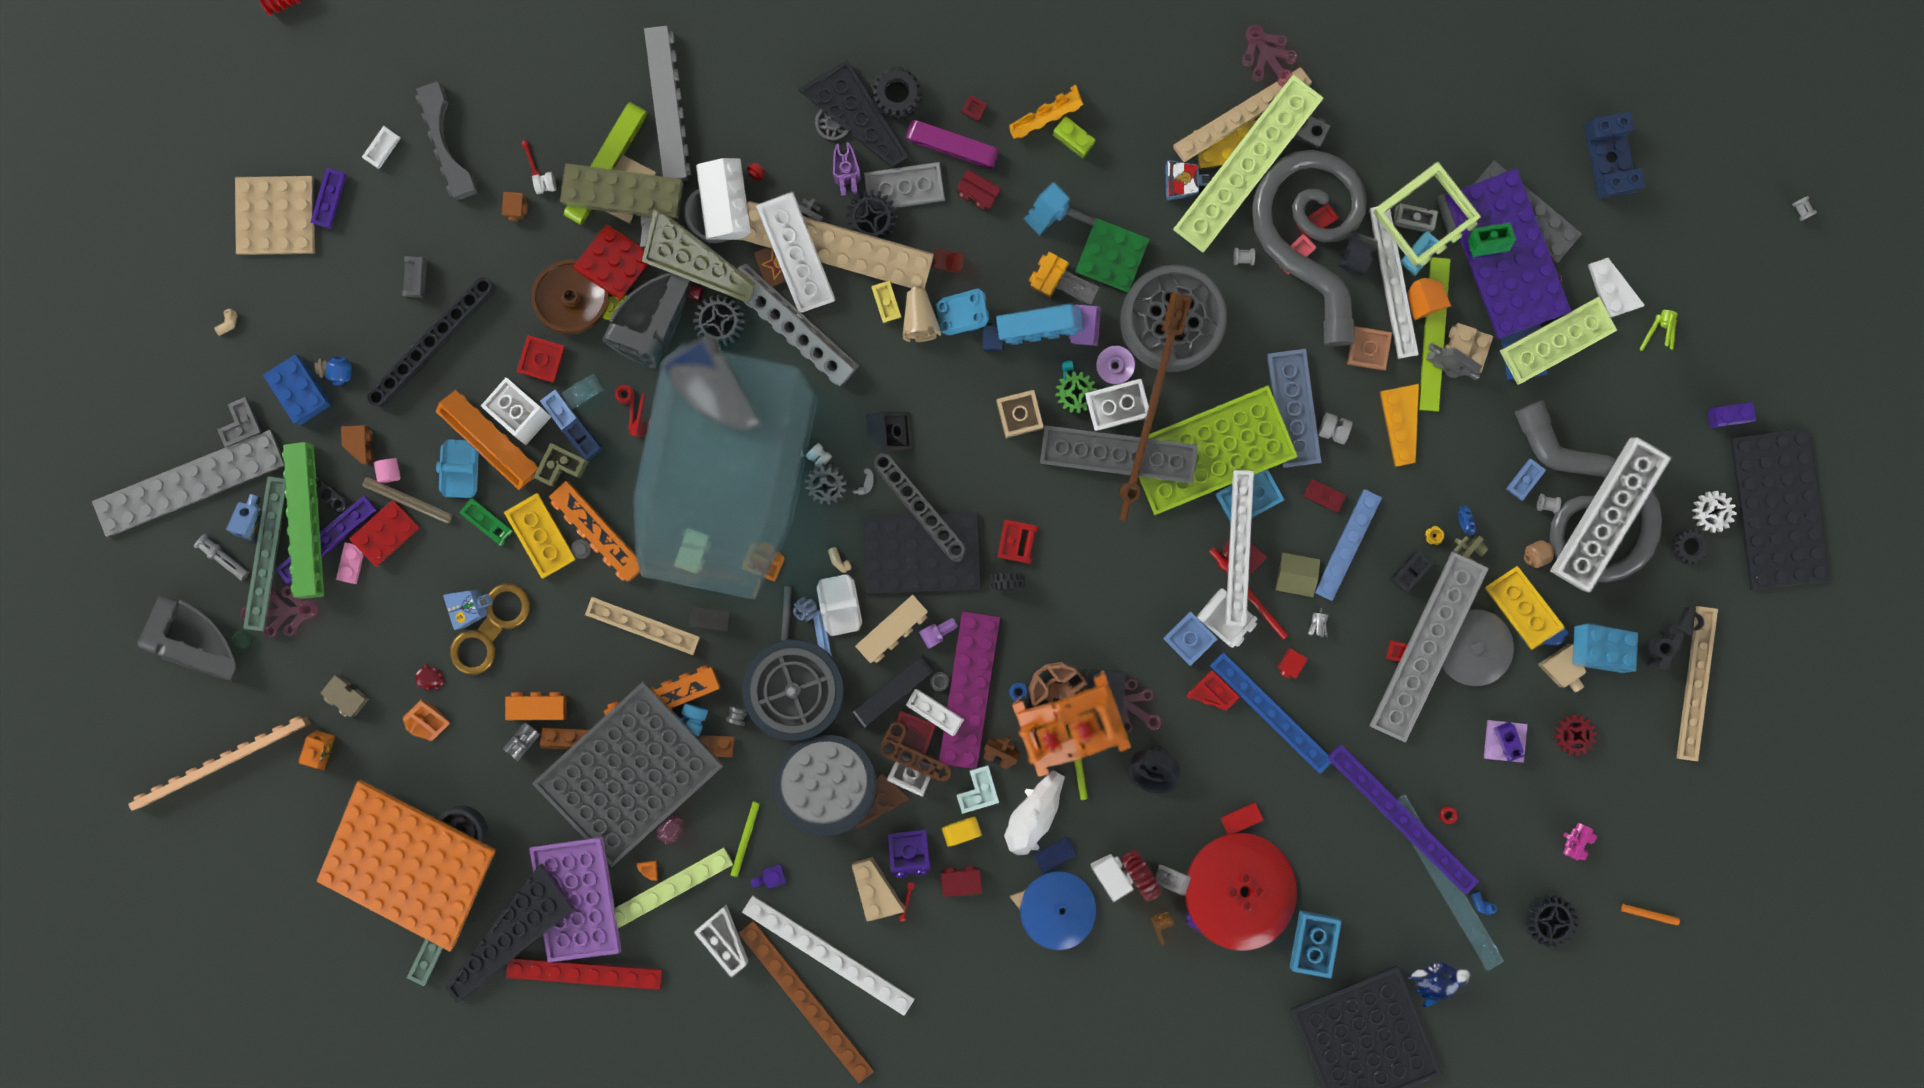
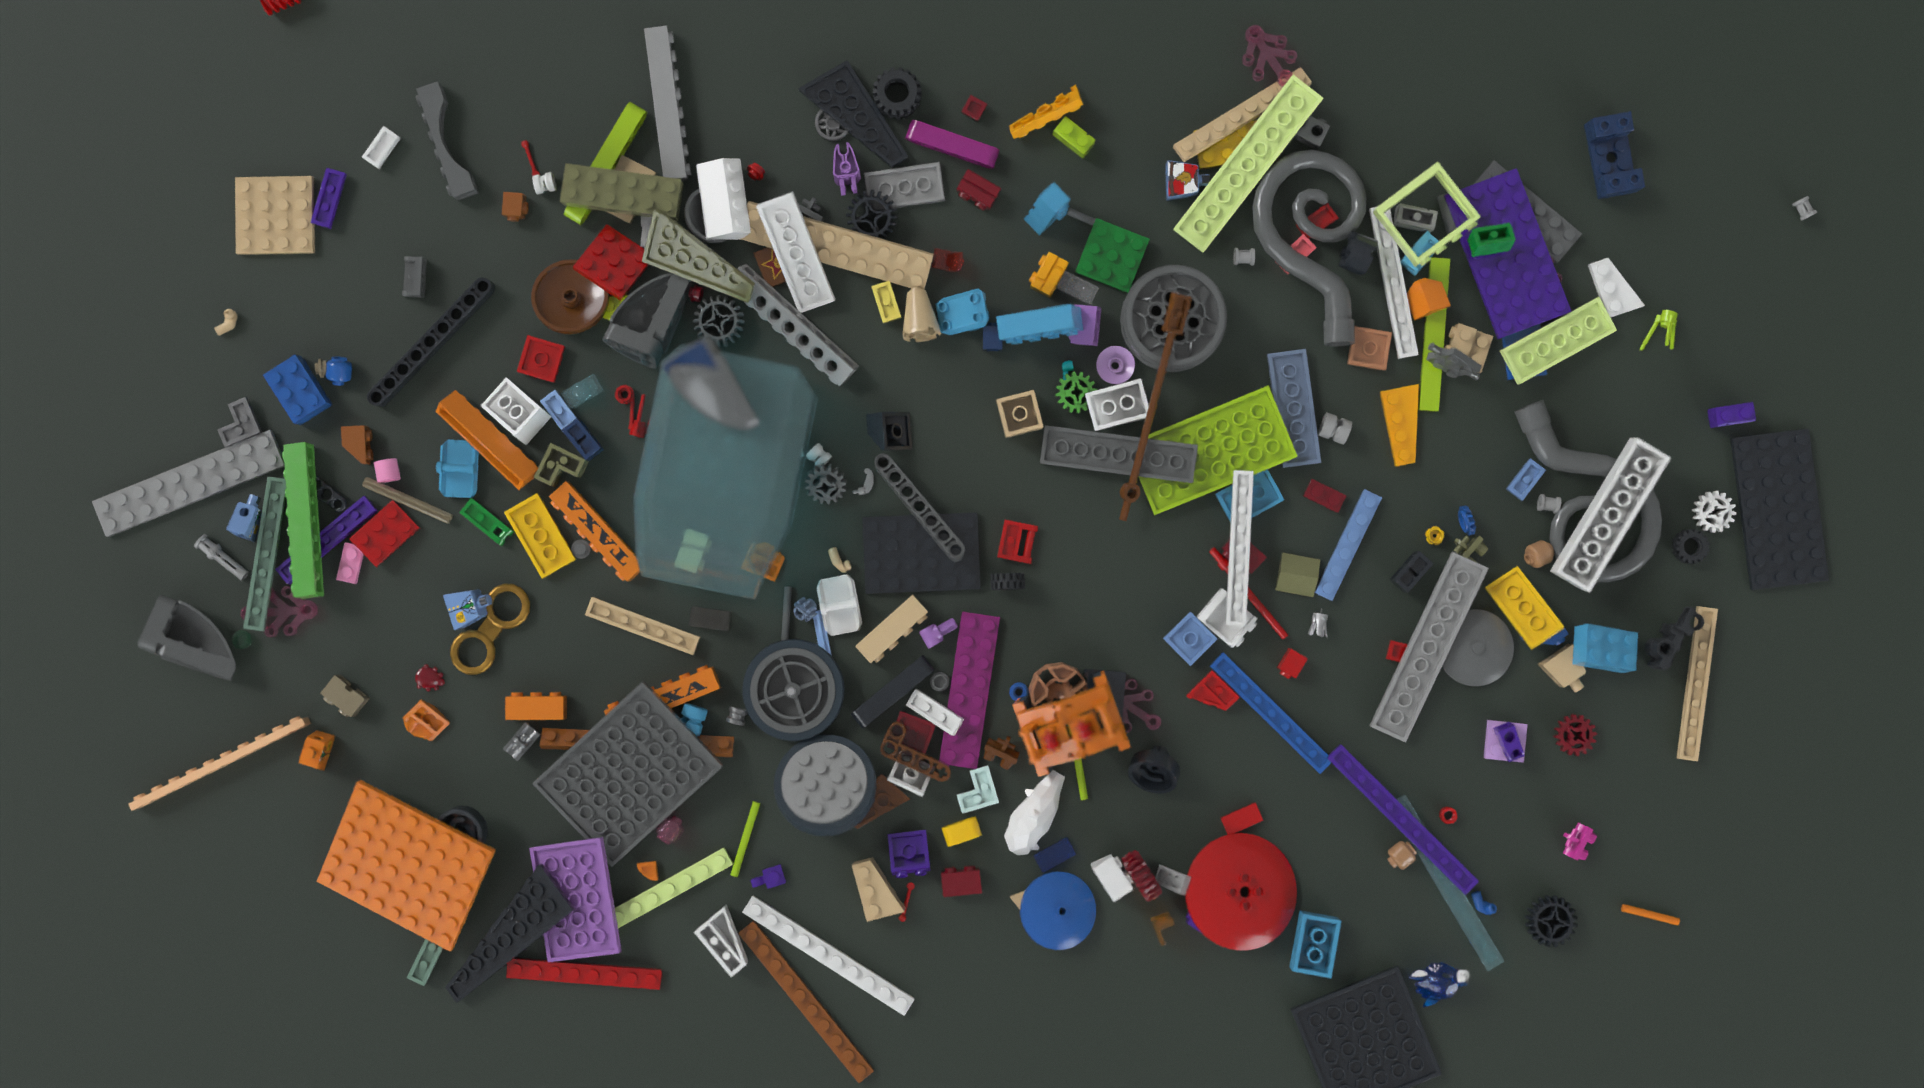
(1401, 855): none -> medium nougat head

